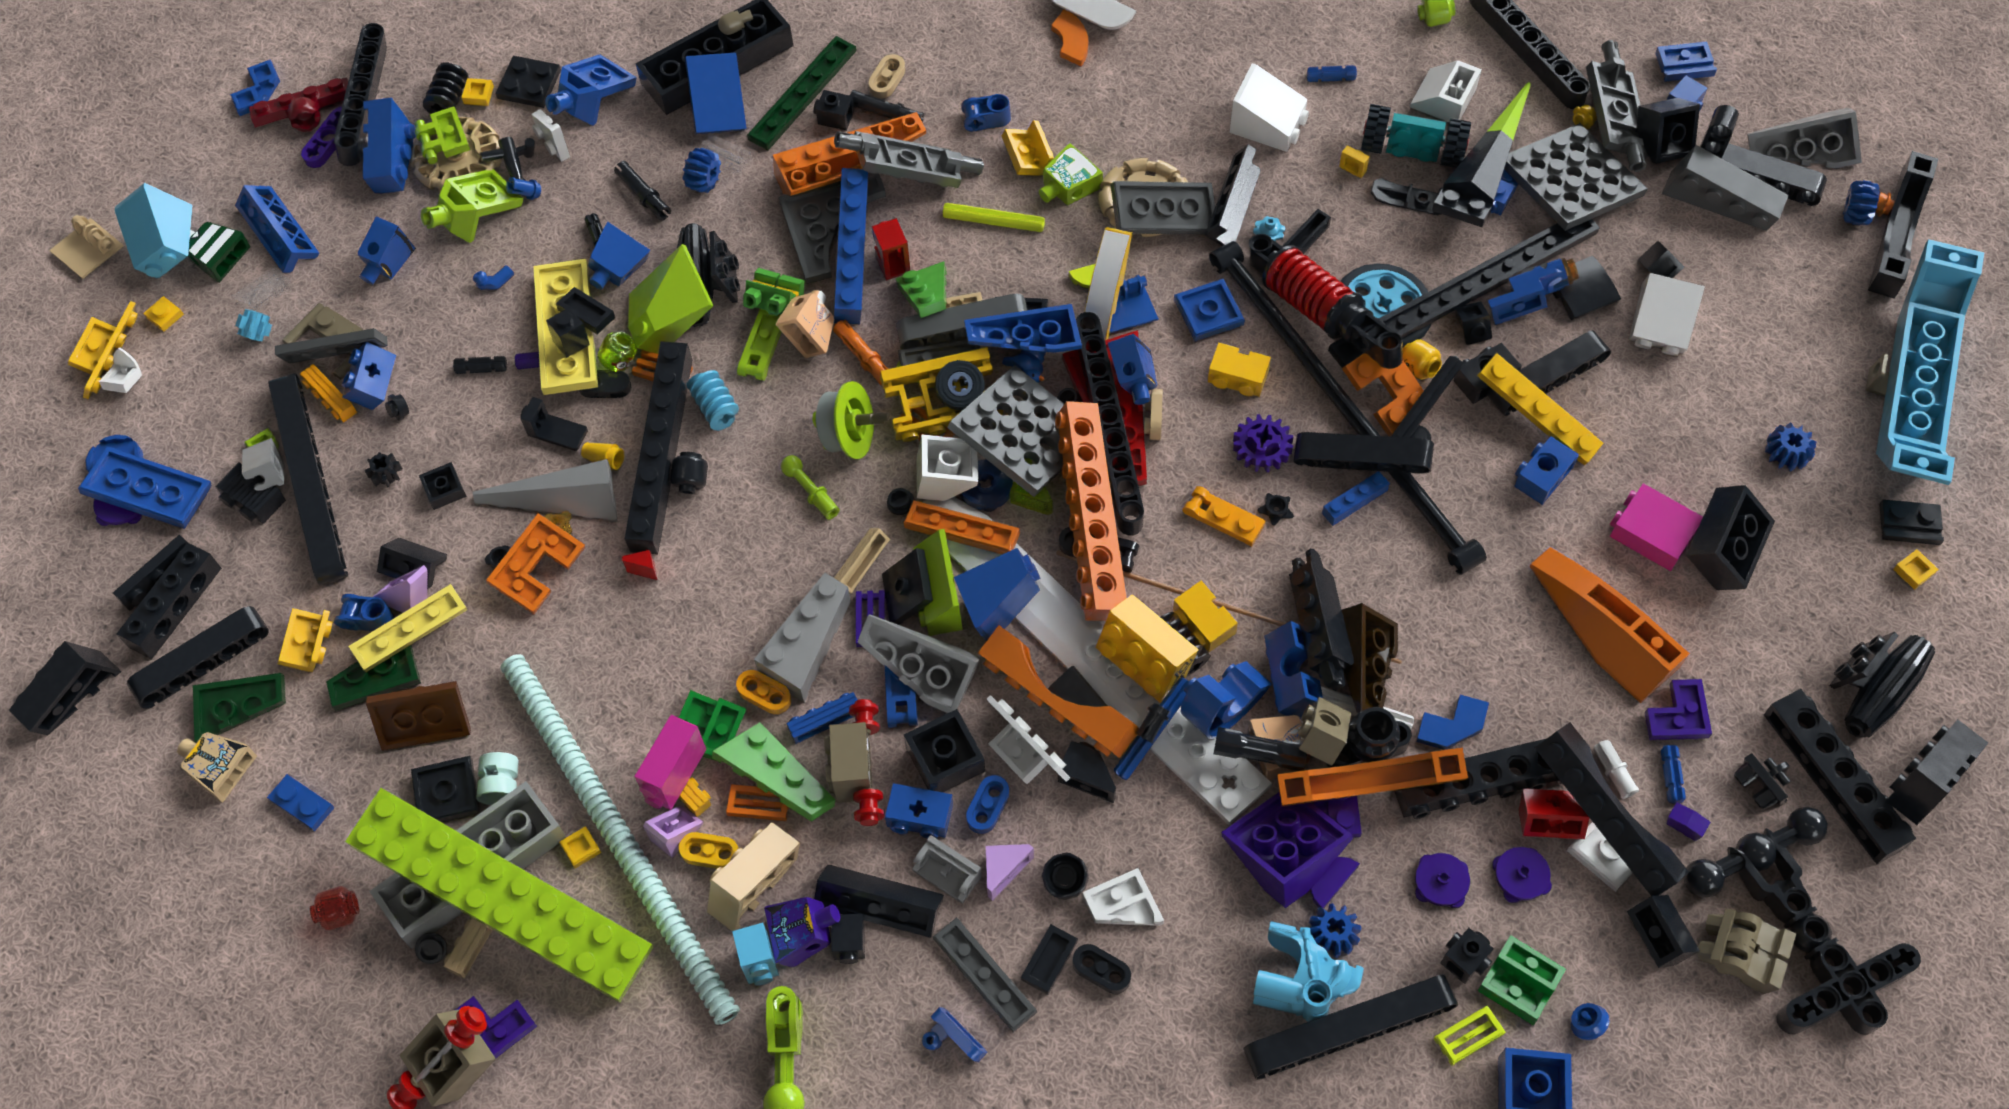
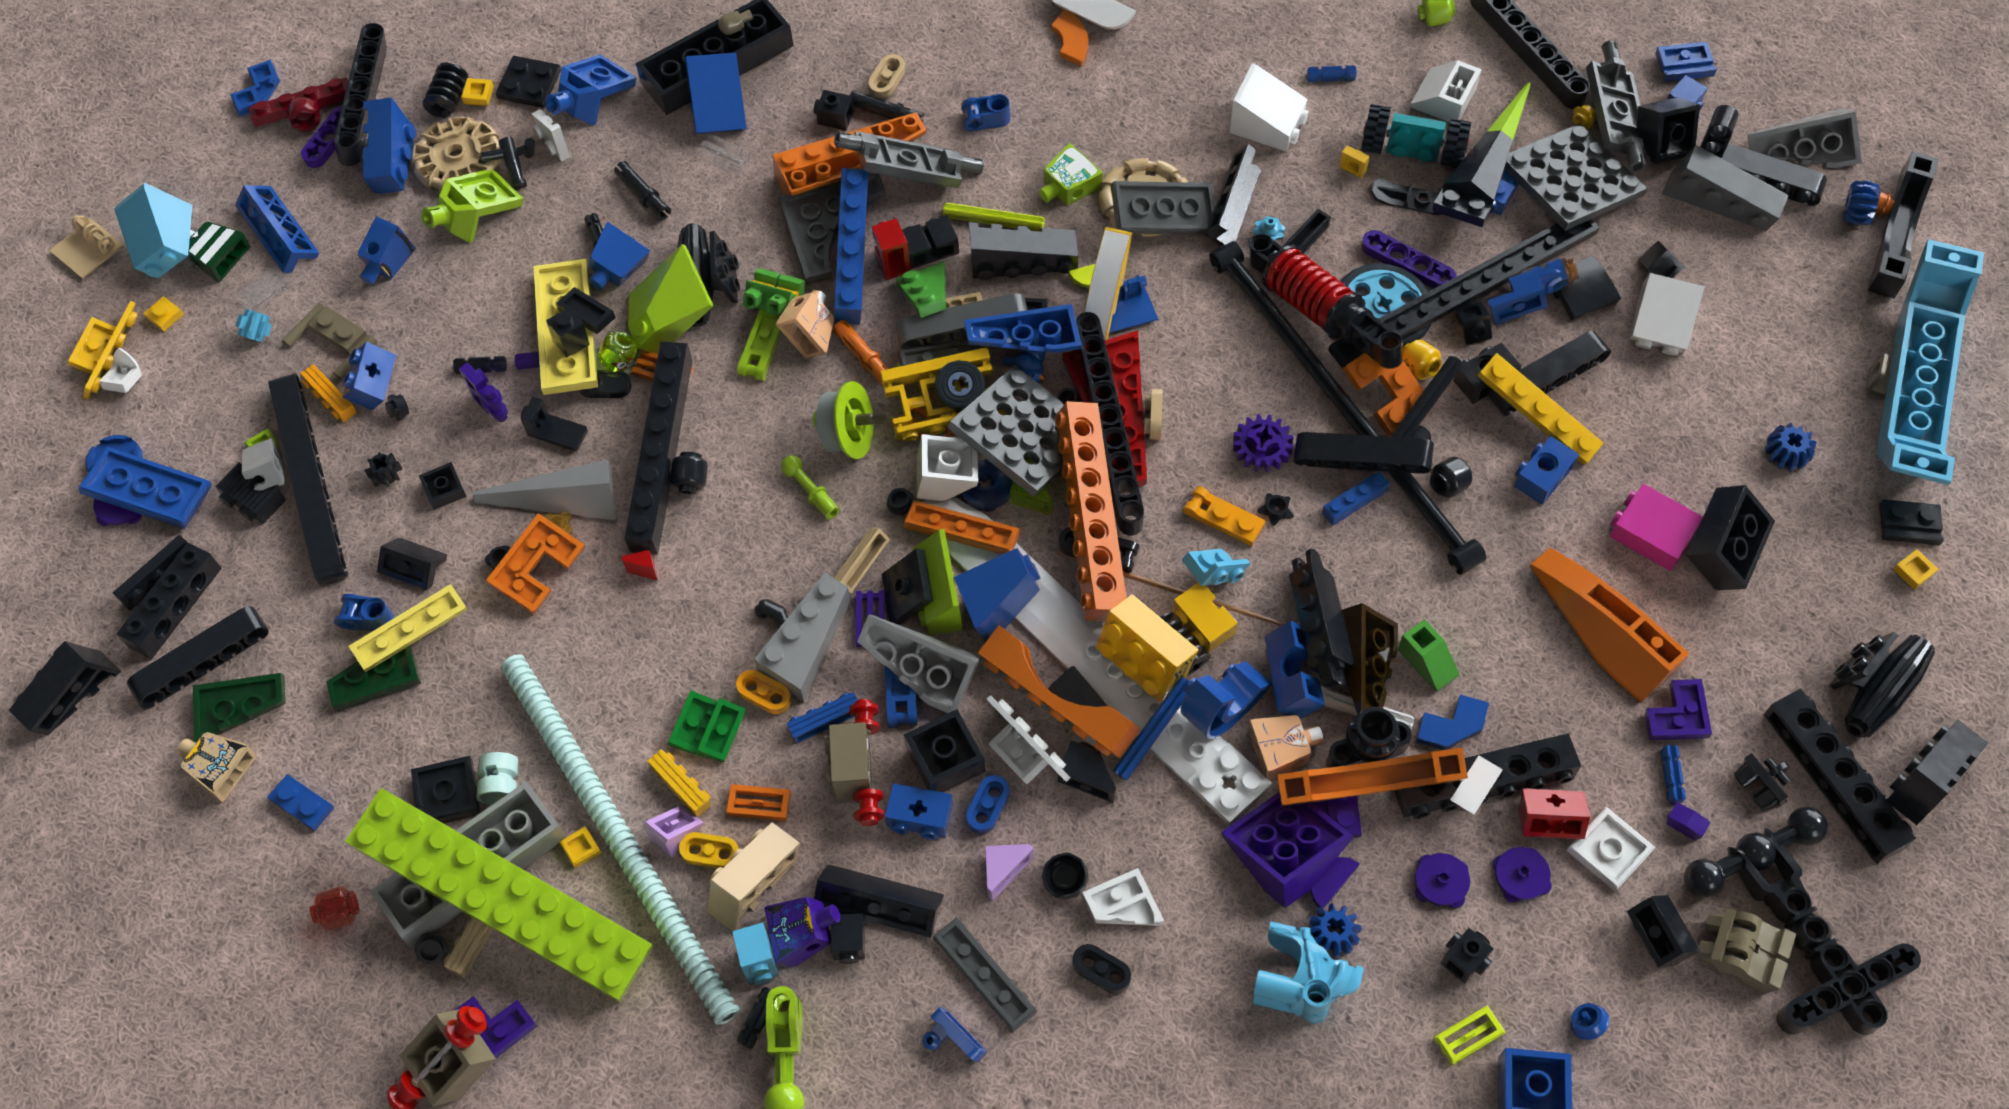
(303, 640): yellow bracket -> none
(329, 345): dark grey tile -> none
(405, 590): lavender slope -> none
(418, 715): reddish brown plate -> none
(449, 131): lime plate -> none
(484, 394): none -> dark purple plate
(493, 282): blue arm -> none
(530, 188): blue pin -> none
(601, 451): yellow cone -> none
(670, 763): dark pink brick -> none
(701, 170): blue gear -> none
(713, 399): medium azure piece -> none
(755, 1021): none -> black axle
(769, 608): none -> black arm
(775, 770): bright green wing -> none
(801, 93): dark green tile -> none
(931, 242): none -> black piece
(947, 869): light grey hinge -> none
(1021, 251): none -> wedge
(1028, 149): yellow bracket -> none
(1049, 959): black tile -> none
(1134, 367): blue torso -> none
(1152, 722): black pin -> none
(1209, 309): blue plate -> none
(1215, 566): none -> medium azure bracket
(1238, 370): yellow brick -> none
(1240, 745): black axle -> none
(1324, 730): dark tan brick -> none
(1350, 1025): black beam -> none
(1411, 257): none -> dark purple beam
(1428, 655): none -> bright green slope
(1451, 477): none -> black head
(1477, 785): none -> white sticker
(1522, 980): green slope -> none
(1616, 769): white axle -> none
(1643, 853): black arch -> none

